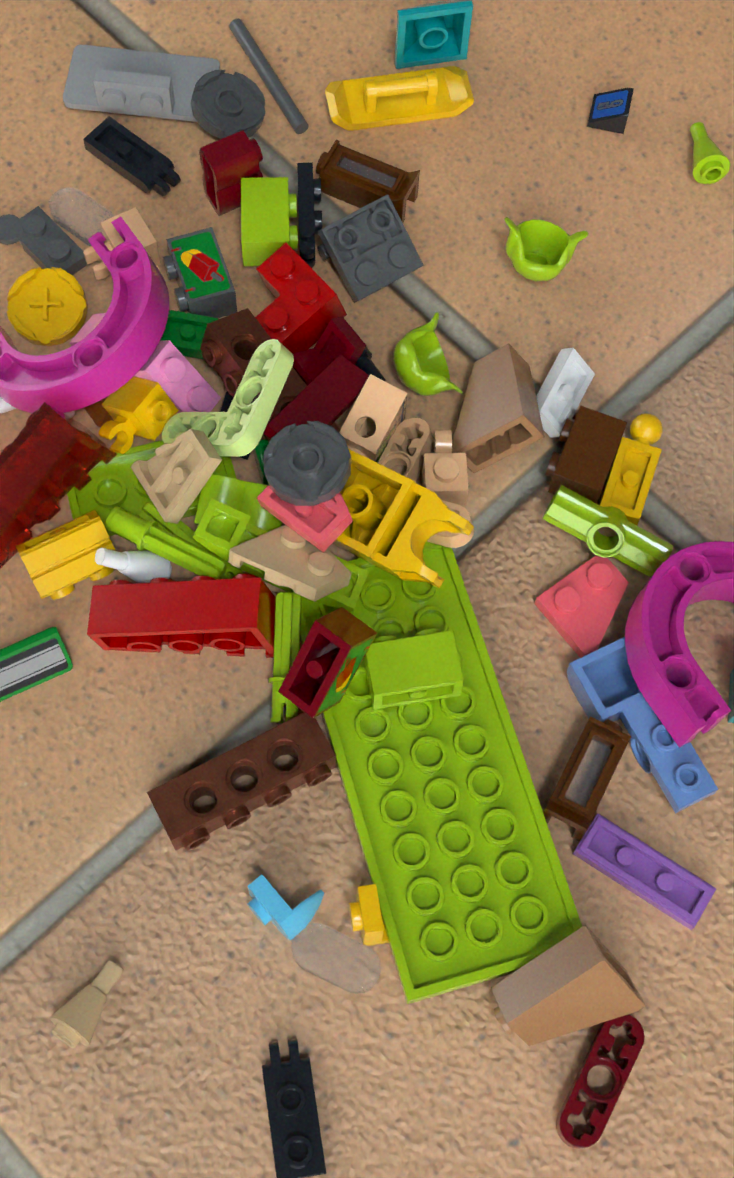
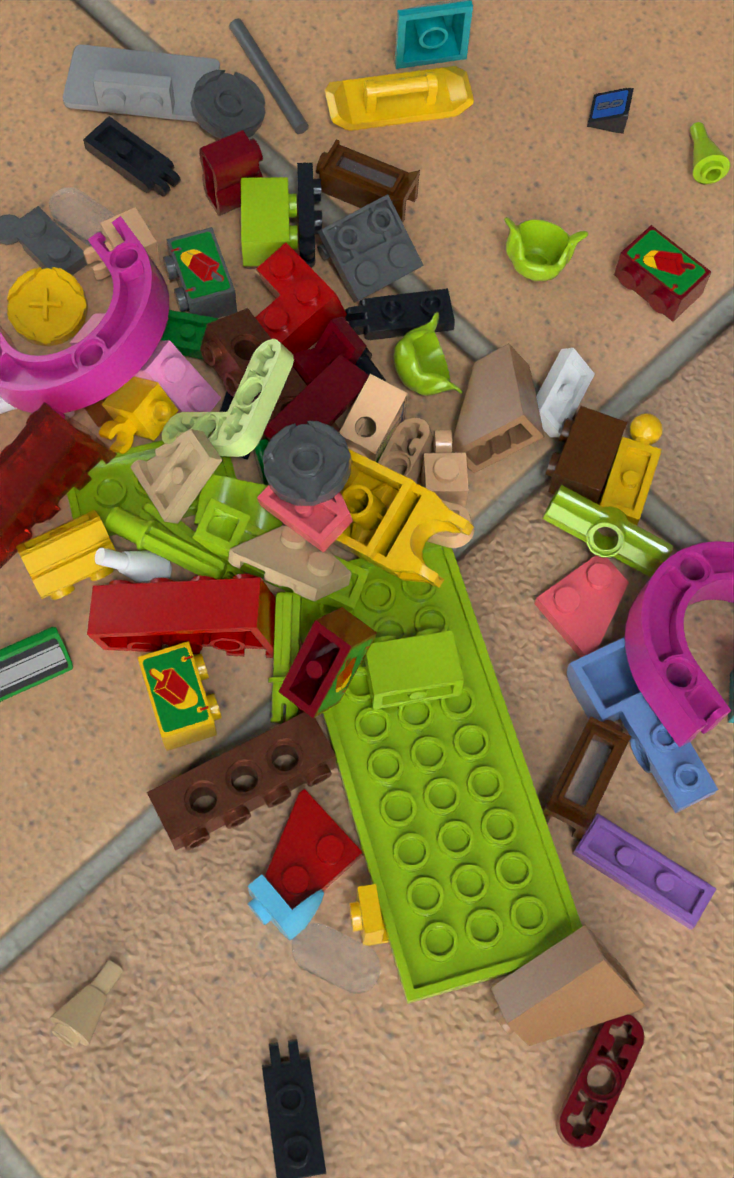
(178, 695): none -> brick
(309, 853): none -> red wing
(400, 313): none -> black hinge
(661, 273): none -> brick

